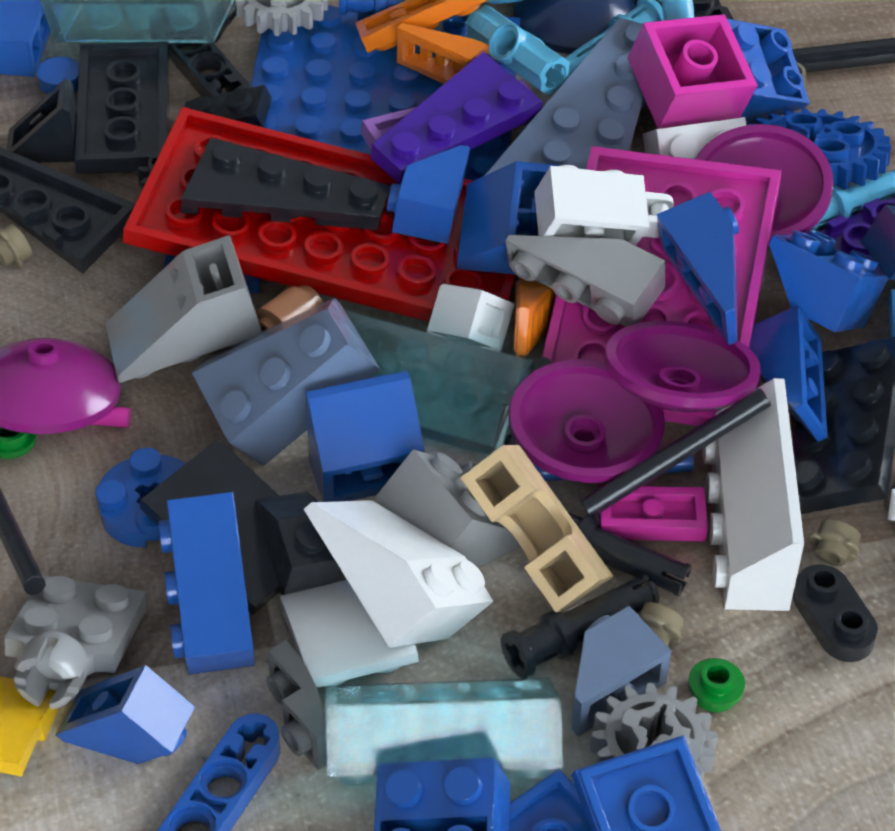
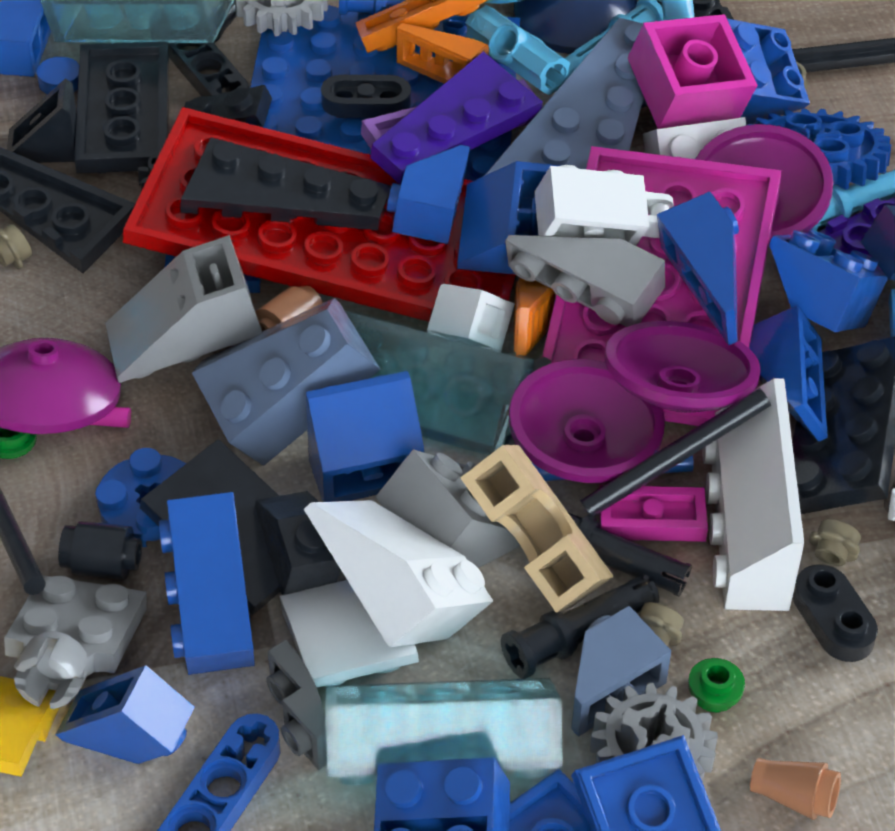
(99, 550): none -> black brick
(364, 95): none -> black plate
(801, 786): none -> nougat cone

